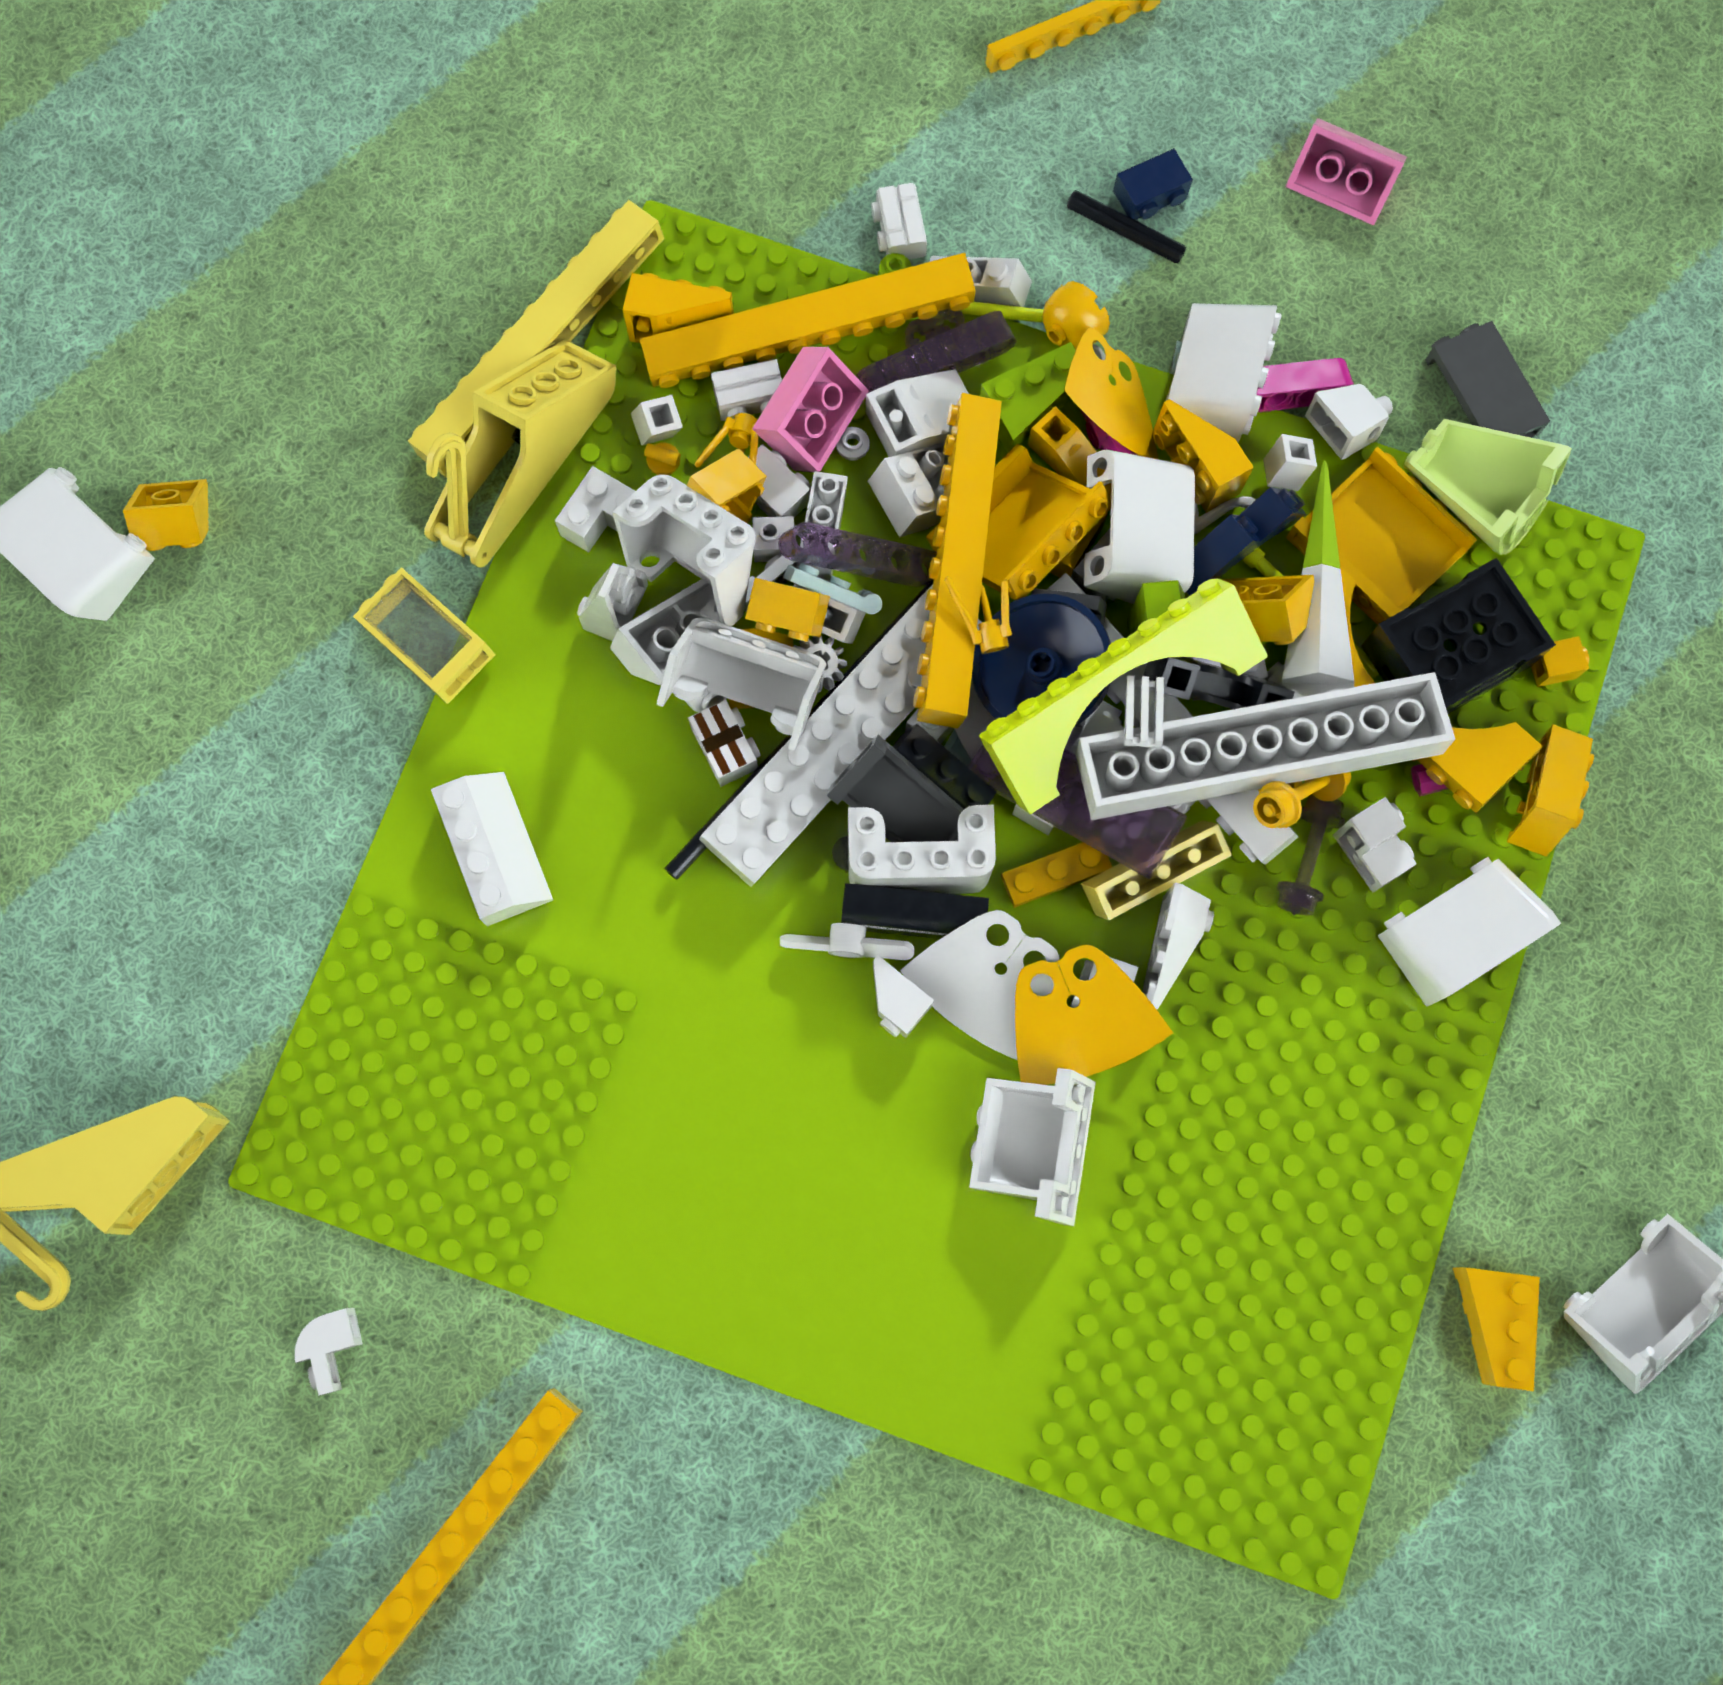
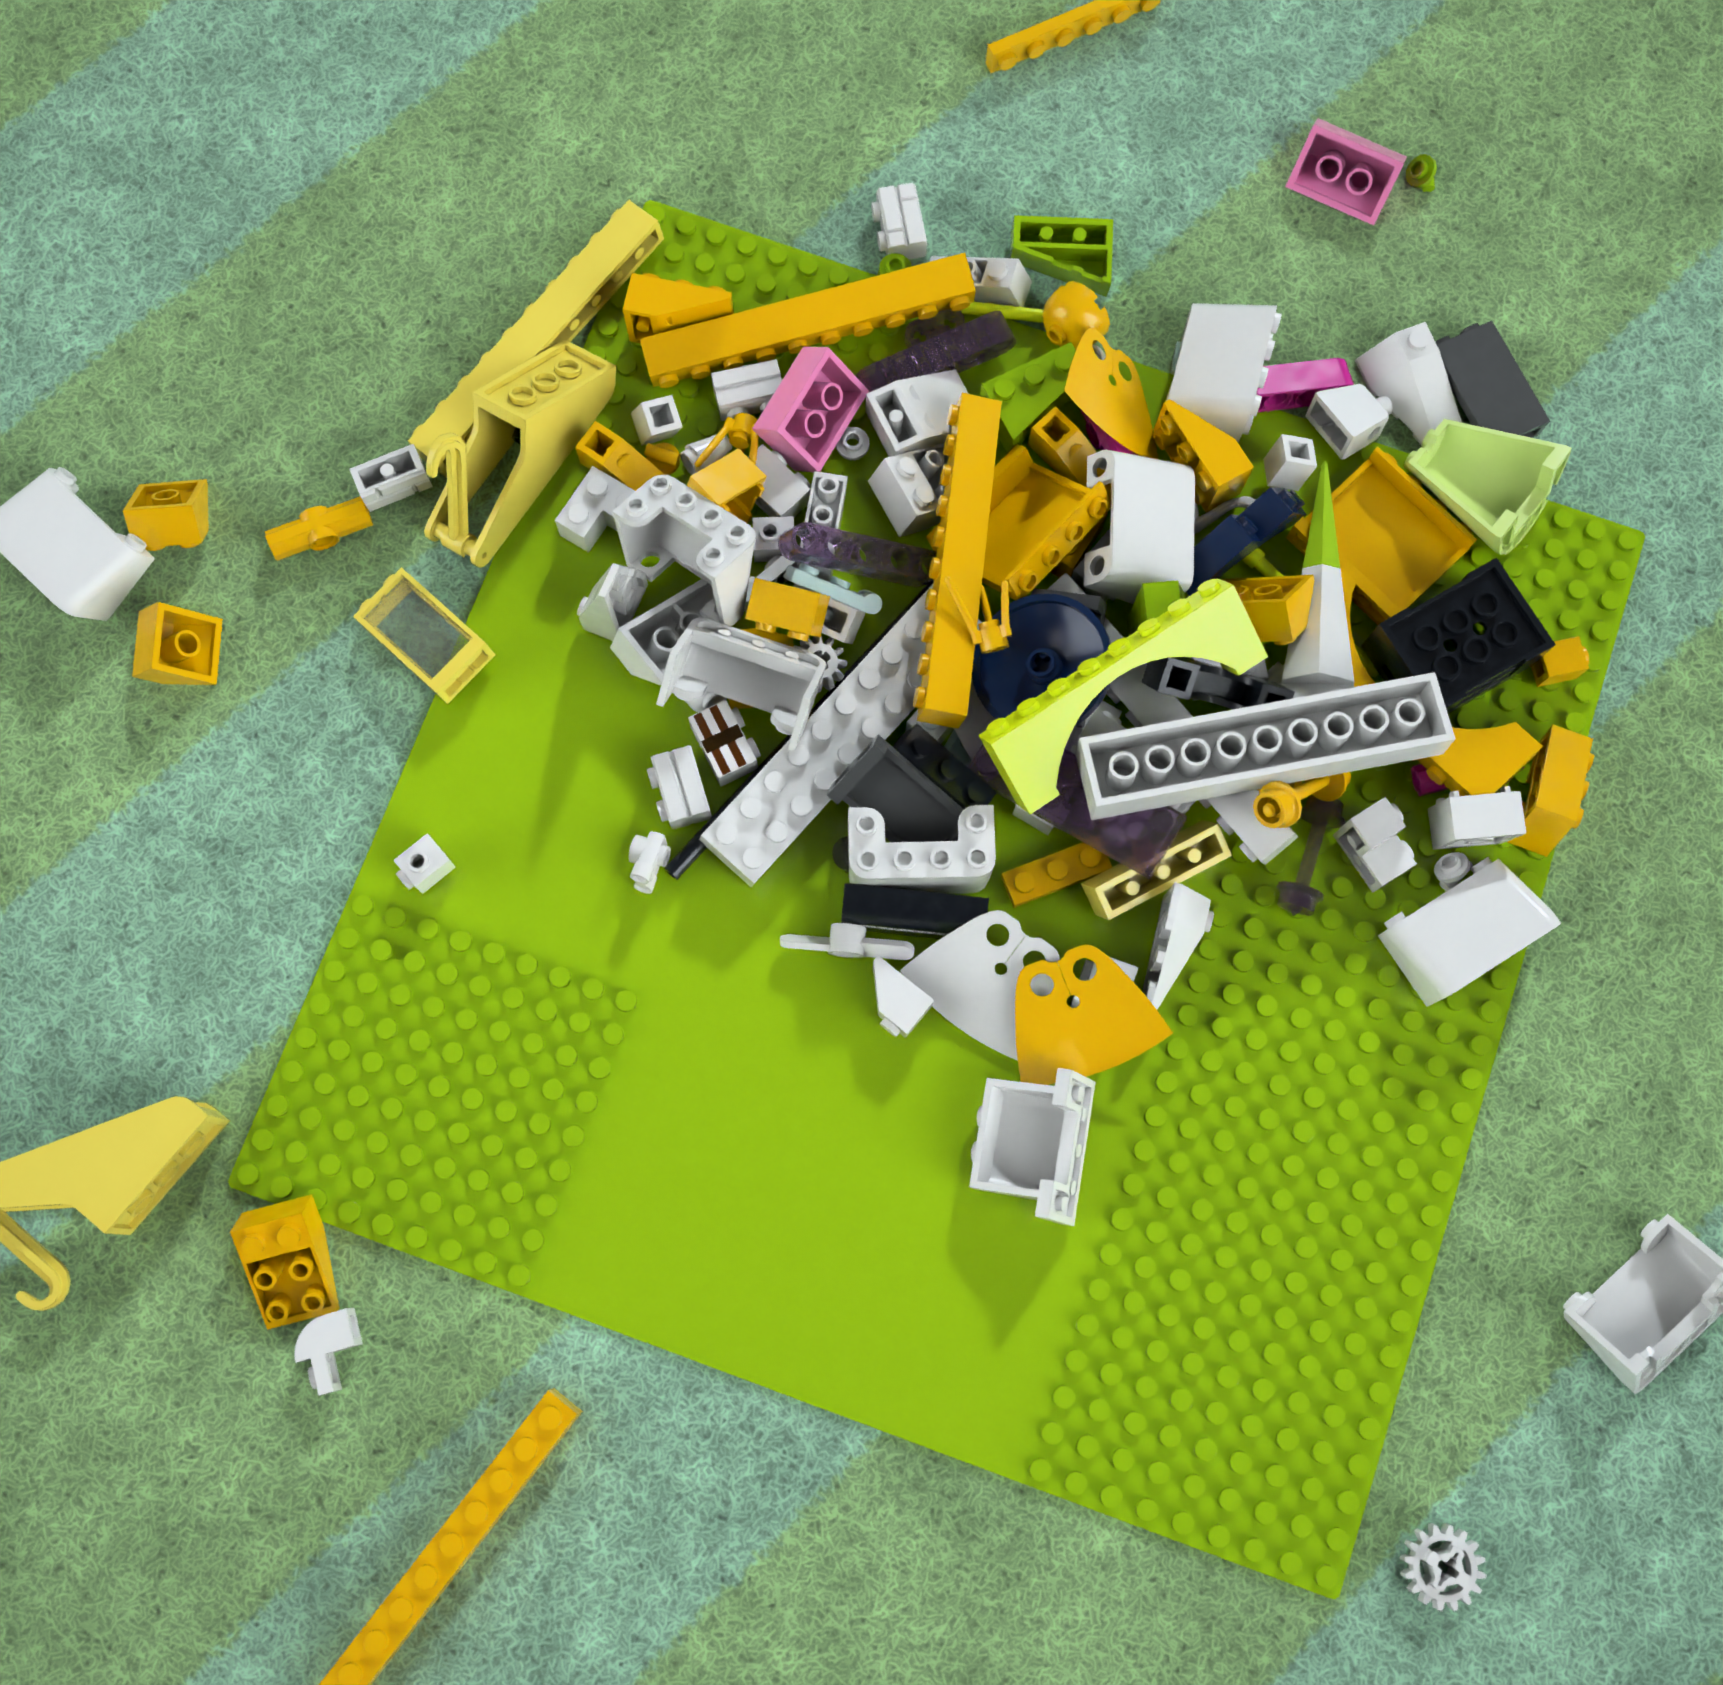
(177, 646): none -> yellow slope
(287, 1261): none -> yellow slope
(318, 528): none -> yellow piece
(390, 477): none -> white brick
(423, 864): none -> white brick
(492, 846): white slope -> none
(614, 457): none -> yellow slope
(648, 855): none -> white plate
(680, 788): none -> white brick
(694, 450): none -> white cone
(1066, 248): none -> lime wedge
(1126, 226): black axle -> none
(1145, 686): white tile -> none
(1153, 185): dark blue brick -> none
(1413, 377): none -> white wedge
(1421, 172): none -> lime plate
(1434, 1579): none -> white gear
(1451, 869): none -> white plate
(1476, 819): none -> white container
(1502, 1324): yellow wedge -> none

